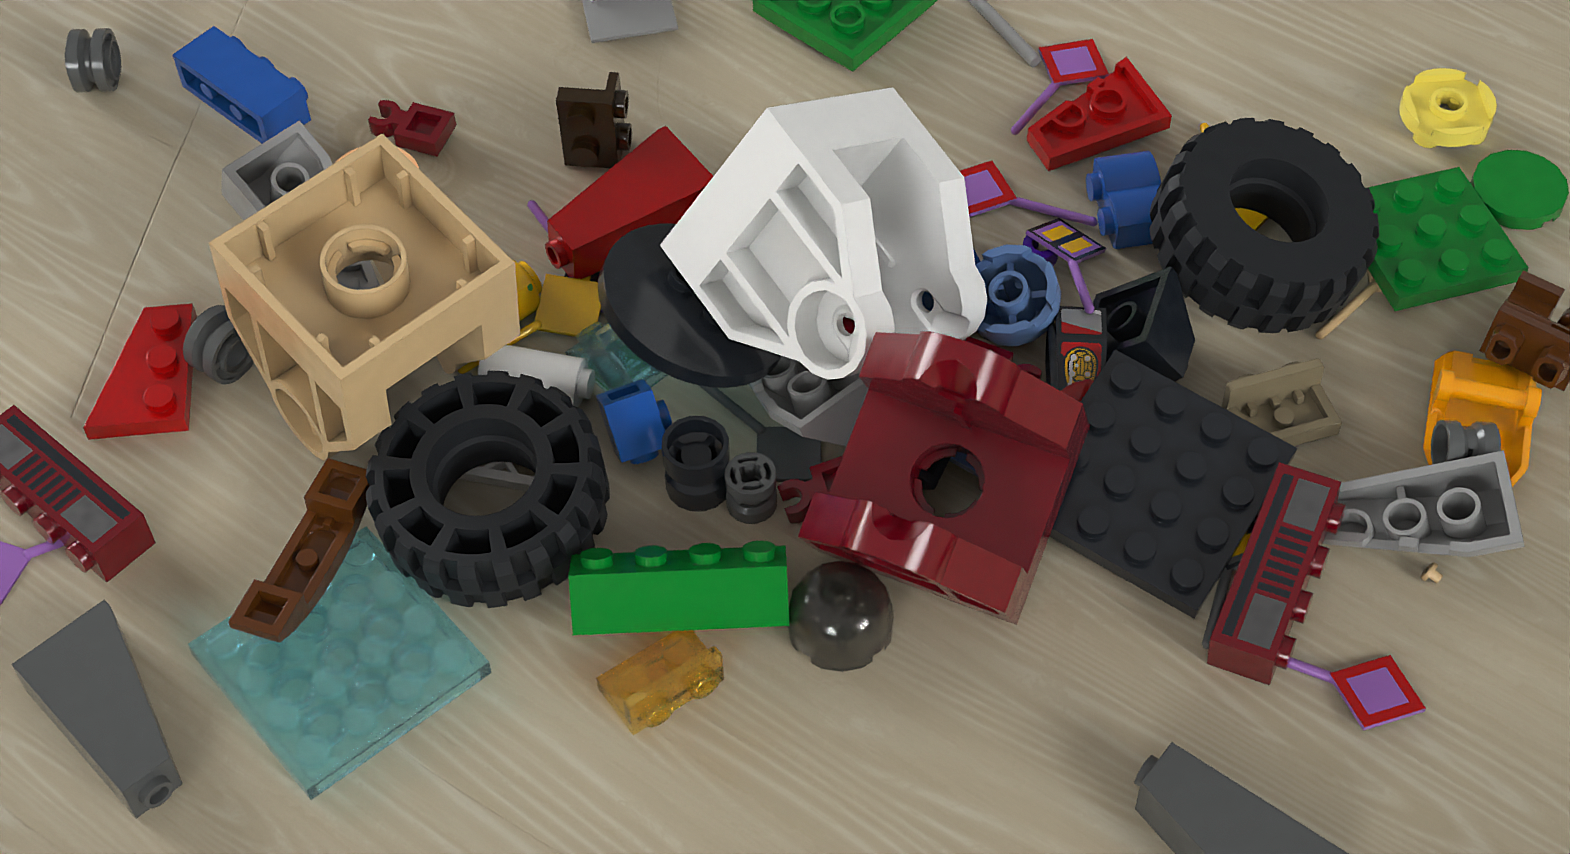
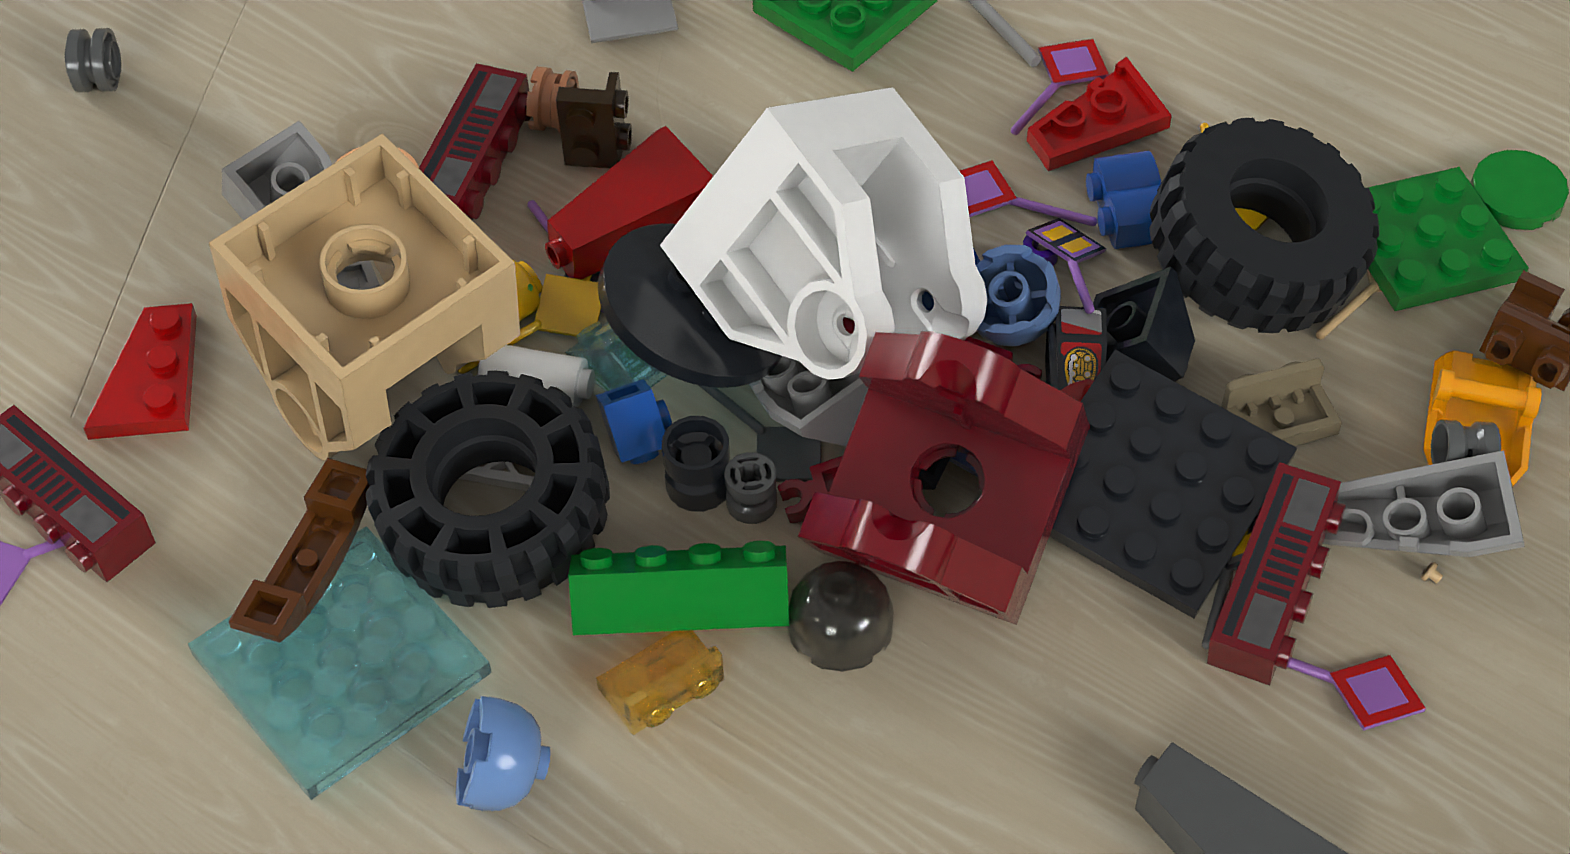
(99, 703): dark grey slope -> none
(216, 347): dark grey wheel -> none
(241, 85): blue brick -> none
(418, 129): dark red plate -> none
(477, 136): none -> dark red brick
(500, 756): none -> medium blue cylinder
(542, 99): none -> nougat wheel
(1435, 126): light yellow plate -> none

